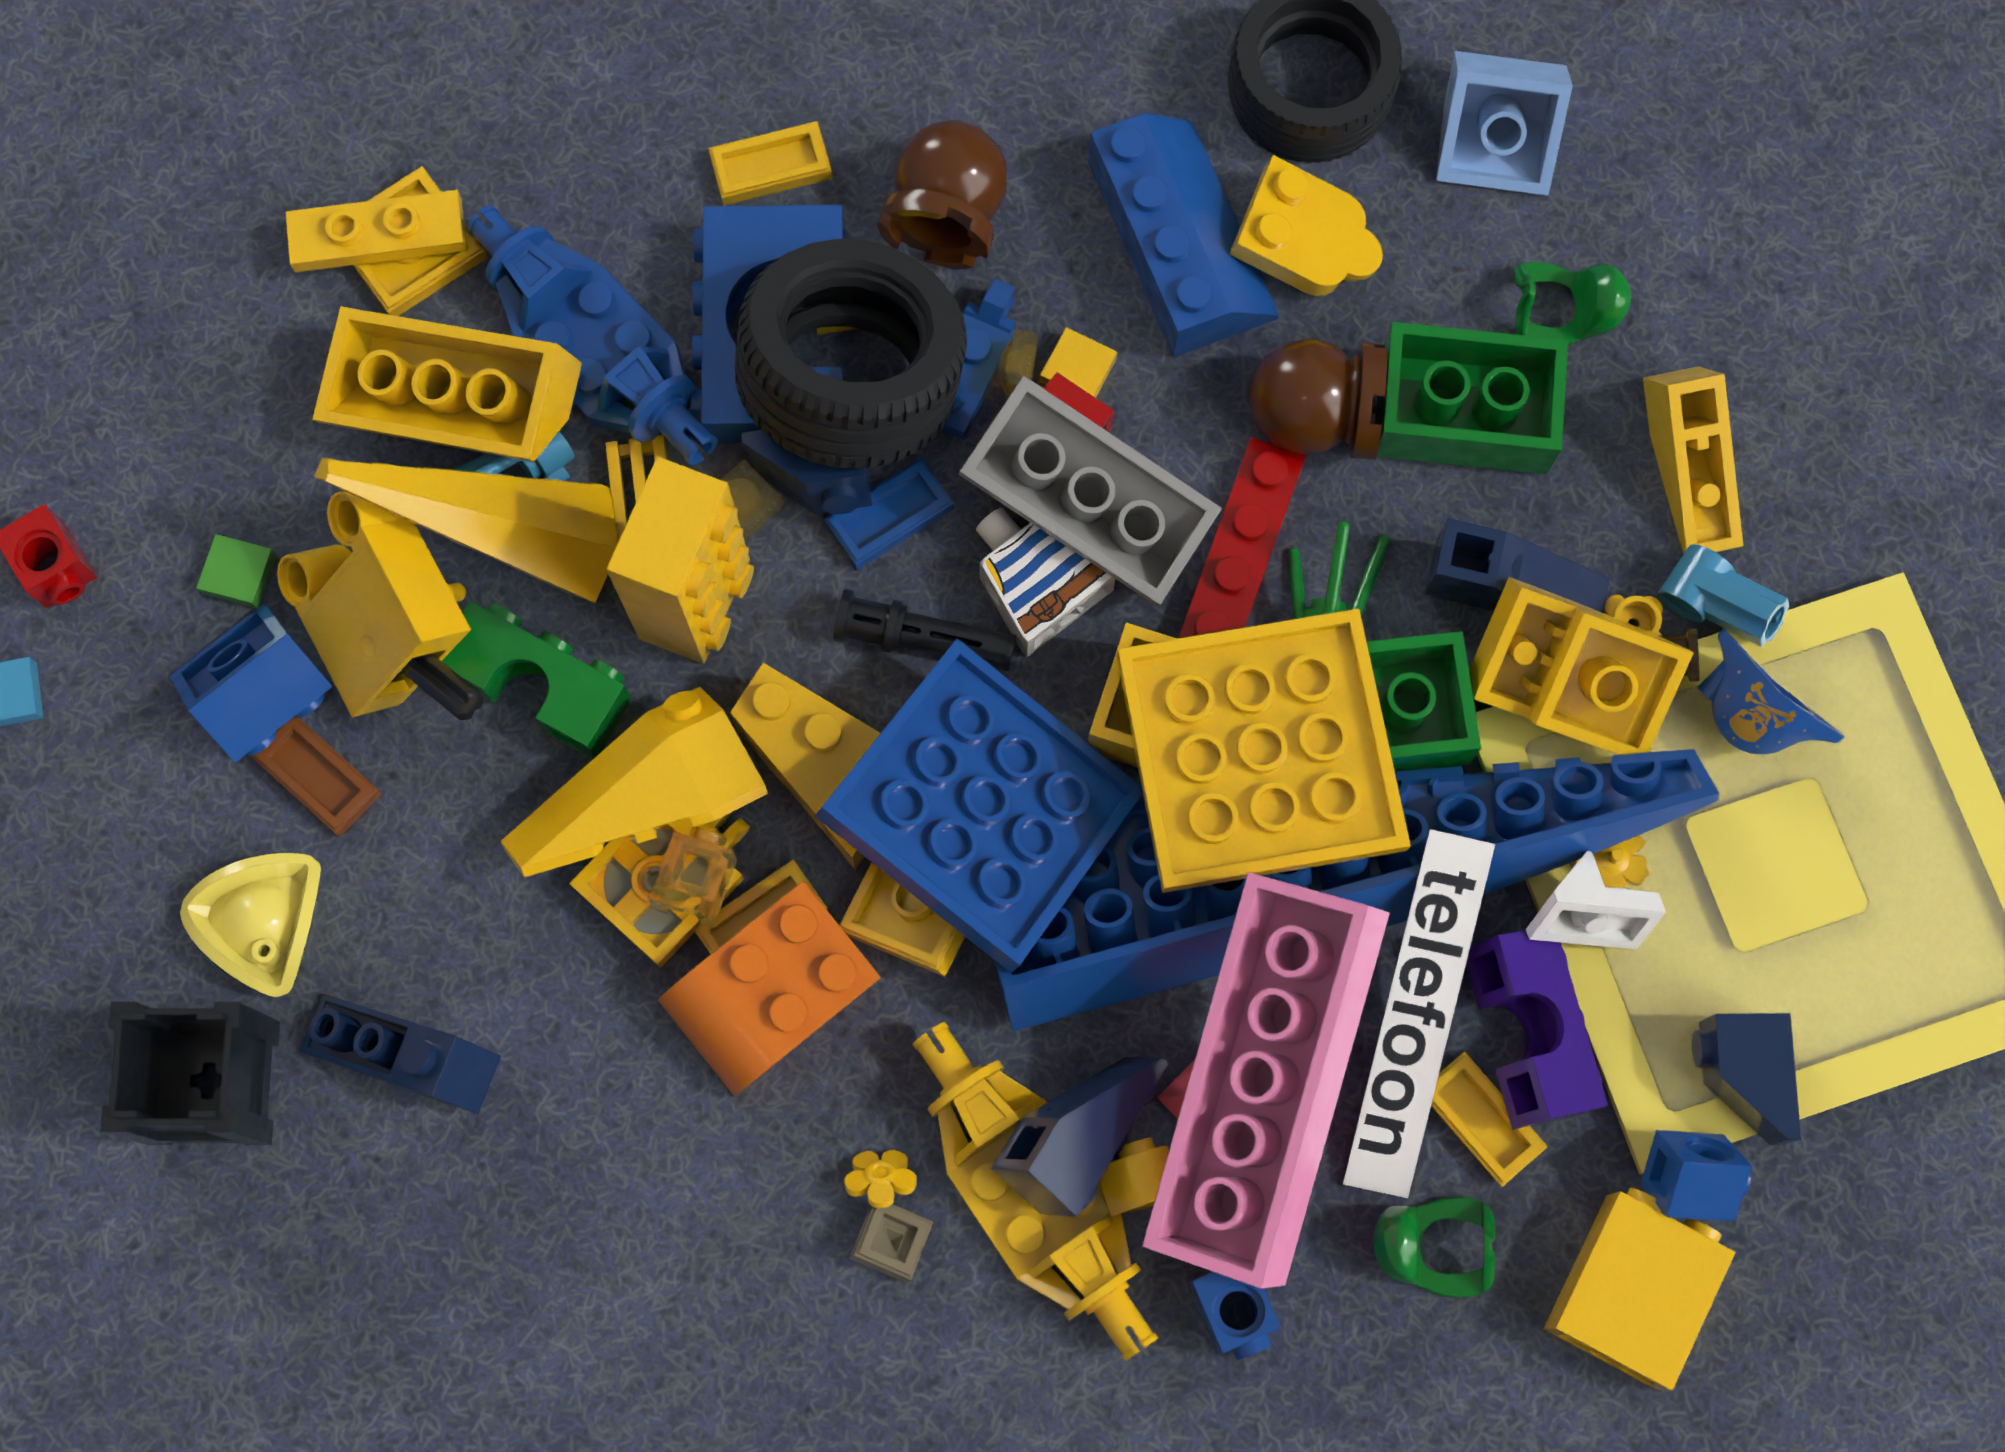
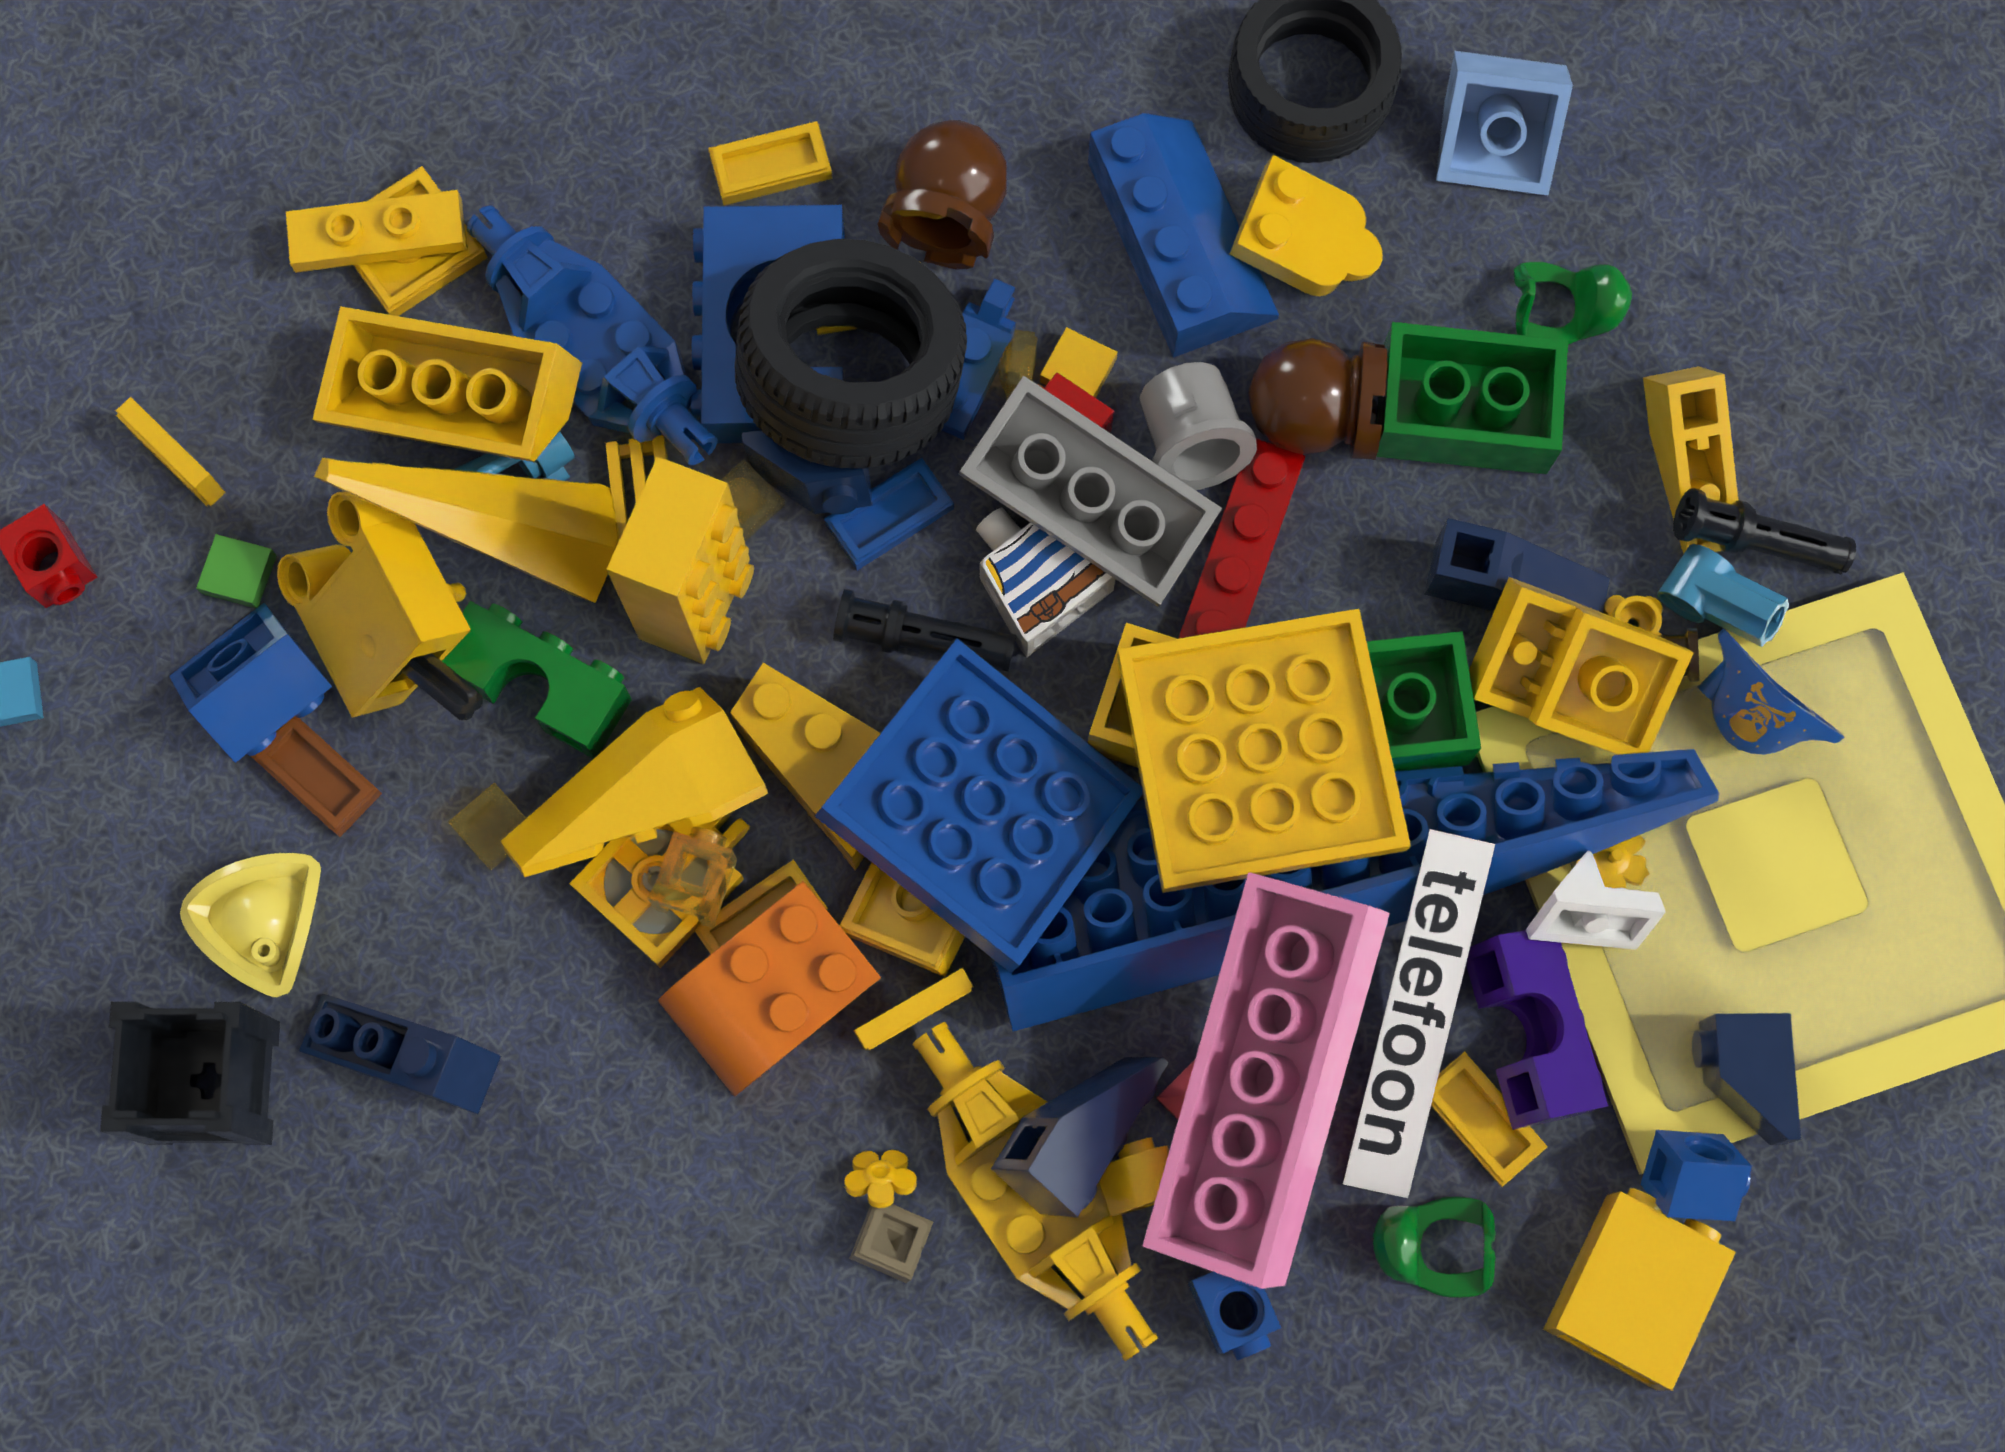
(169, 452): none -> yellow tile
(486, 823): none -> clear yellow plate
(914, 1009): none -> yellow tile
(1196, 425): none -> light grey piece
(1331, 602): green plant -> none
(1740, 527): none -> black pin

